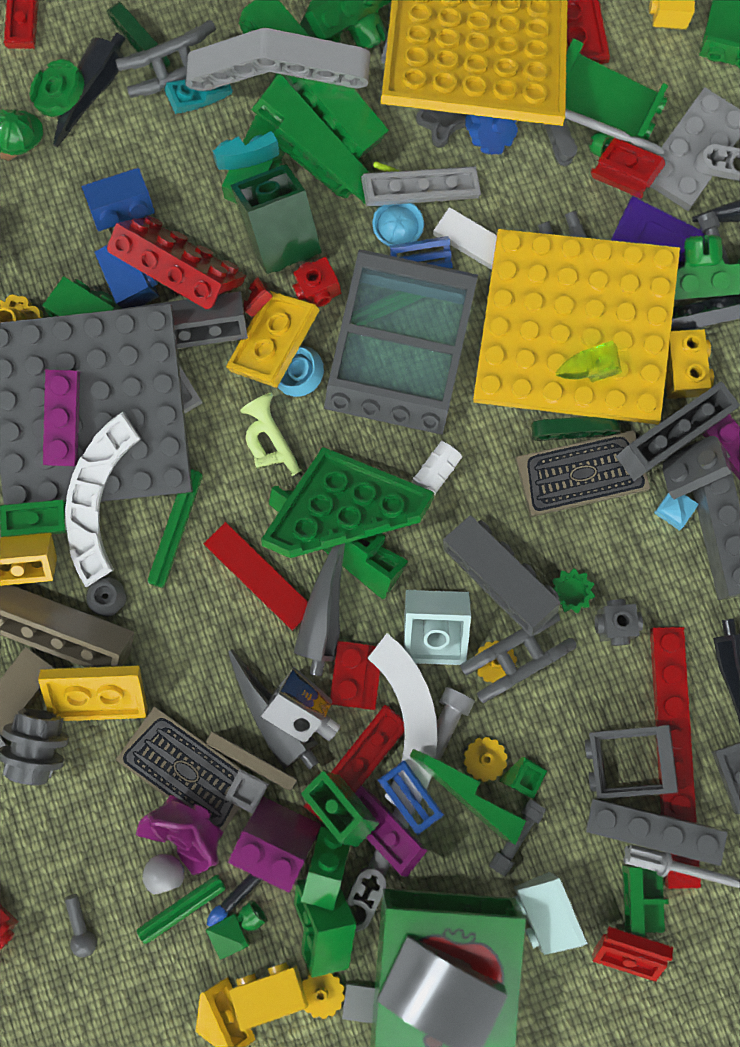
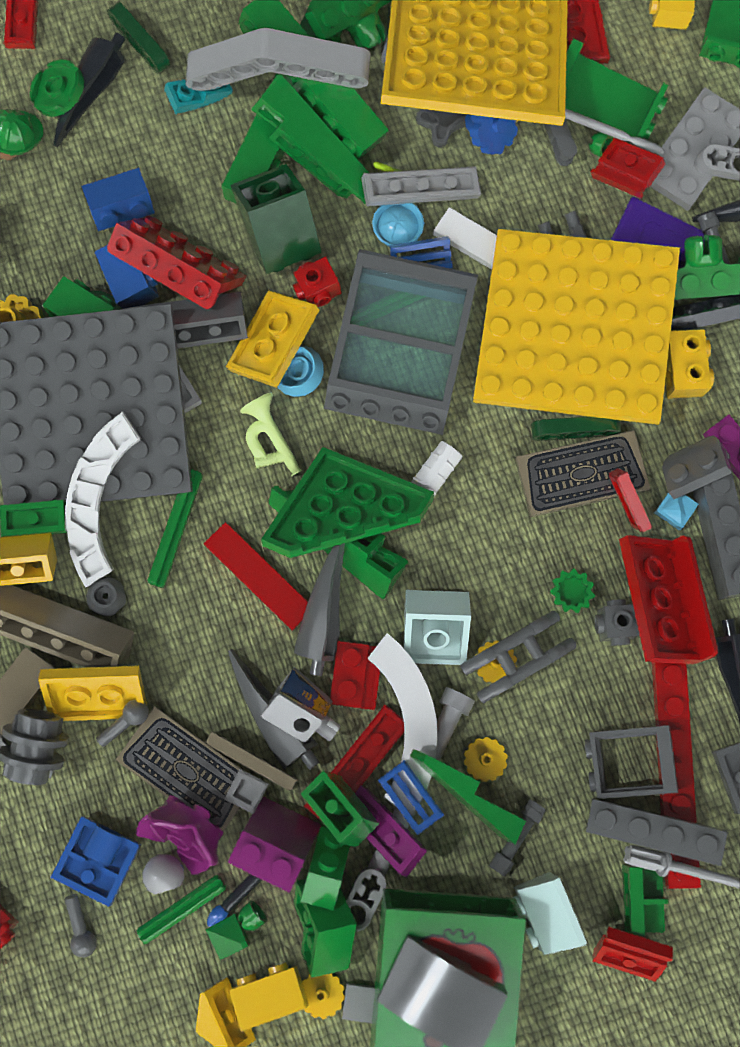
(61, 417): magenta plate -> none
(96, 861): none -> blue plate
(133, 714): none -> dark grey bar
(155, 56): dark grey piece -> none
(236, 155): teal slope -> none
(258, 298): red tile -> none
(502, 575): dark grey brick -> none
(524, 777): green slope -> none
(592, 363): clear neon green plate -> none
(629, 500): none -> tile
(668, 600): none -> red bracket
(677, 431): dark grey brick -> none

